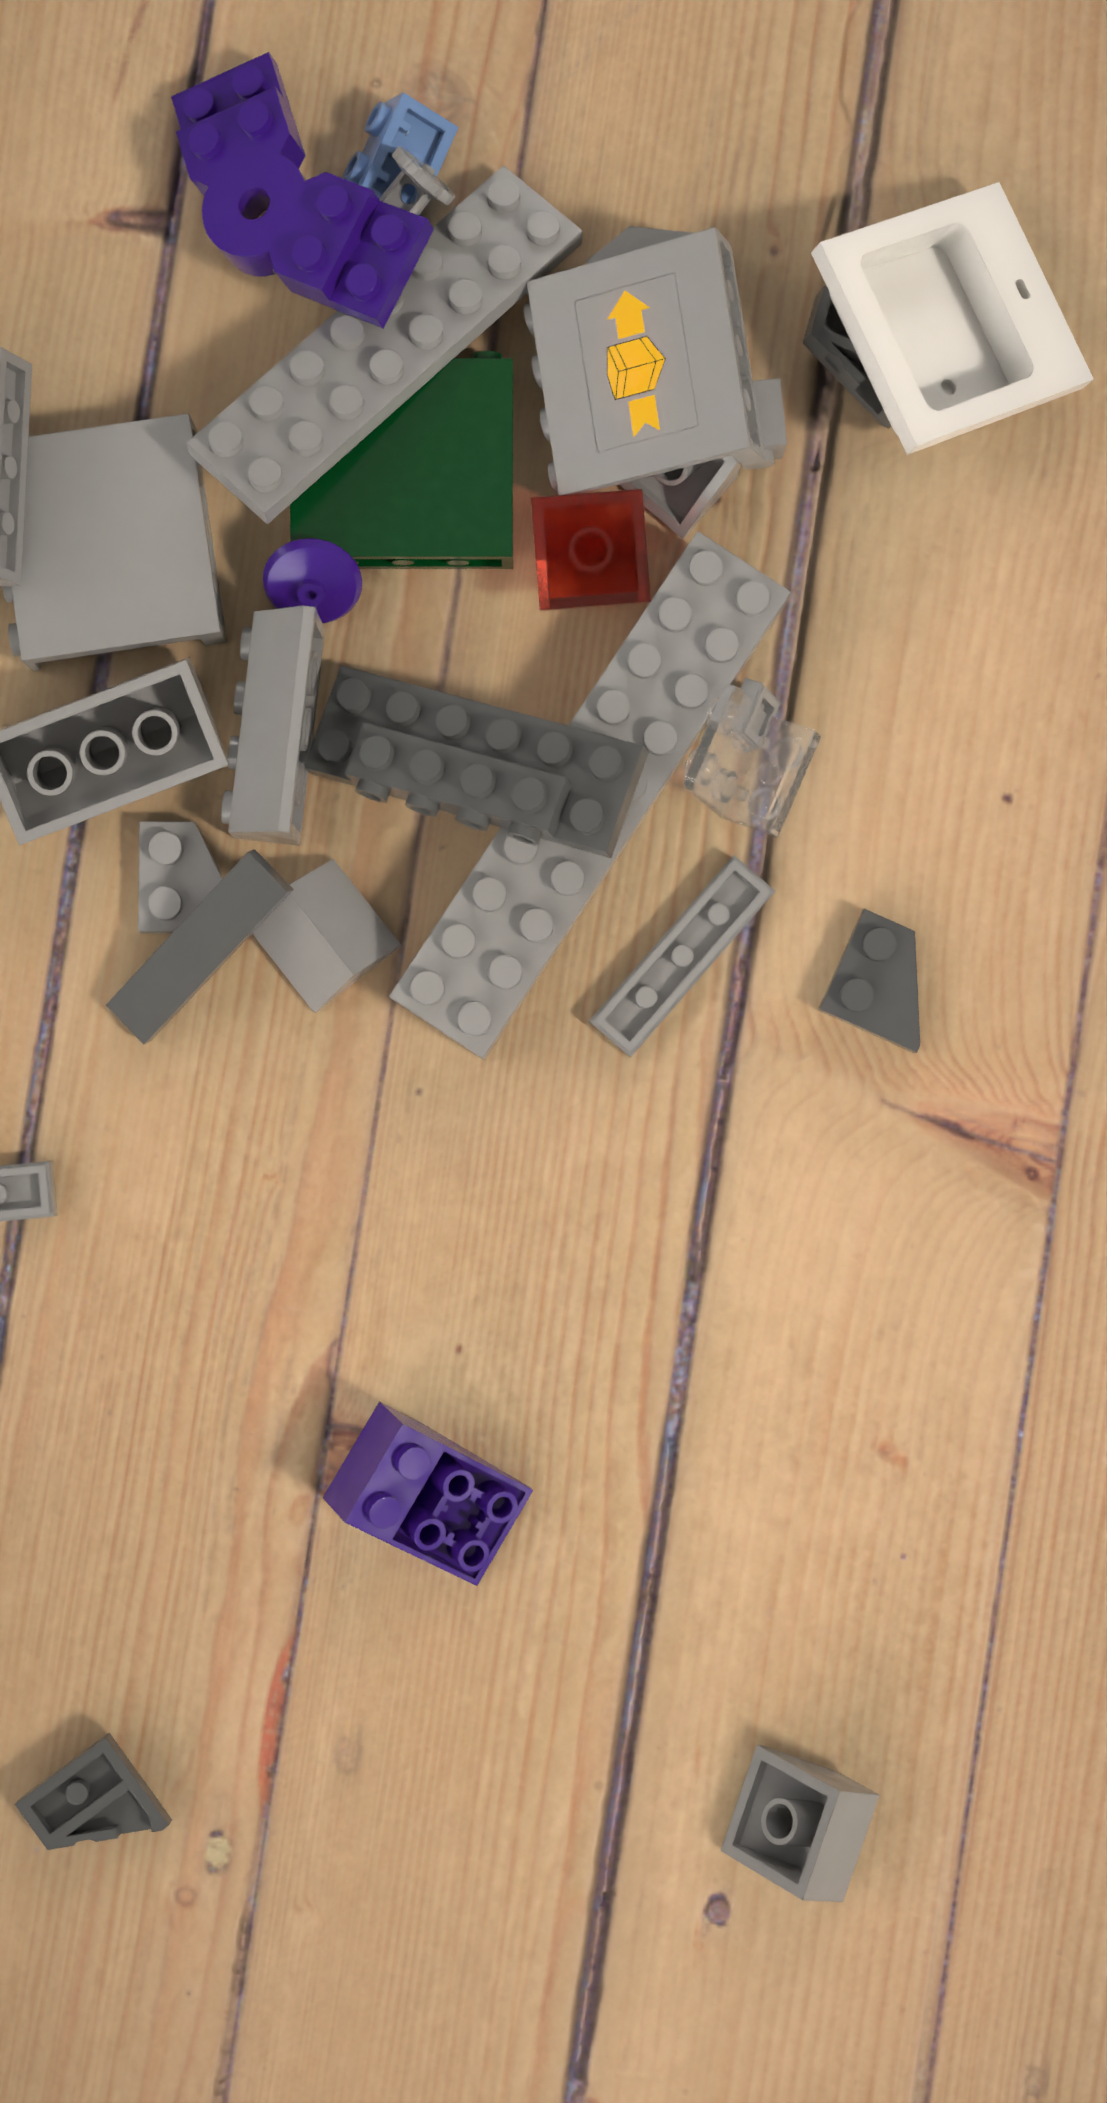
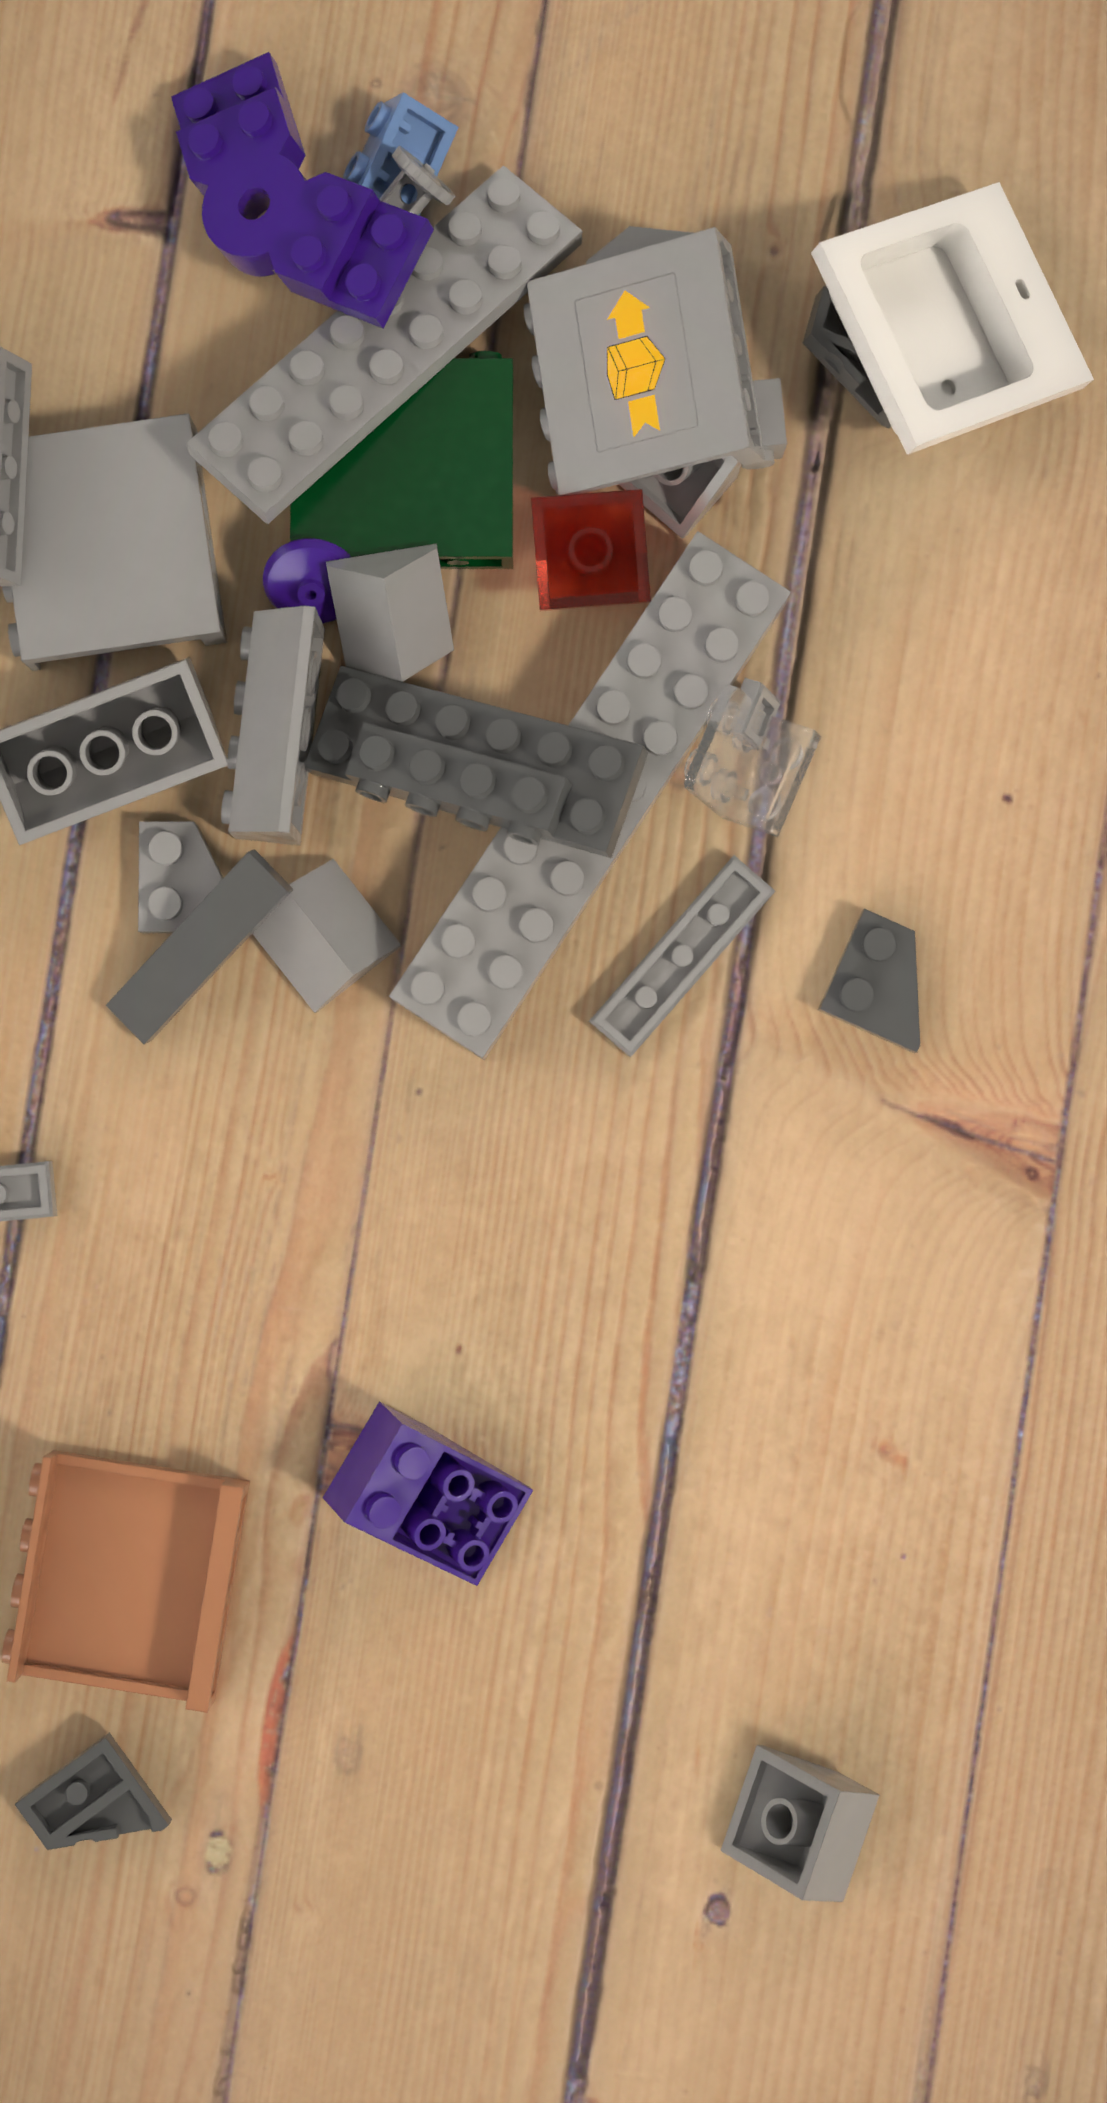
(126, 1577): none -> nougat panel
(391, 611): none -> light grey slope

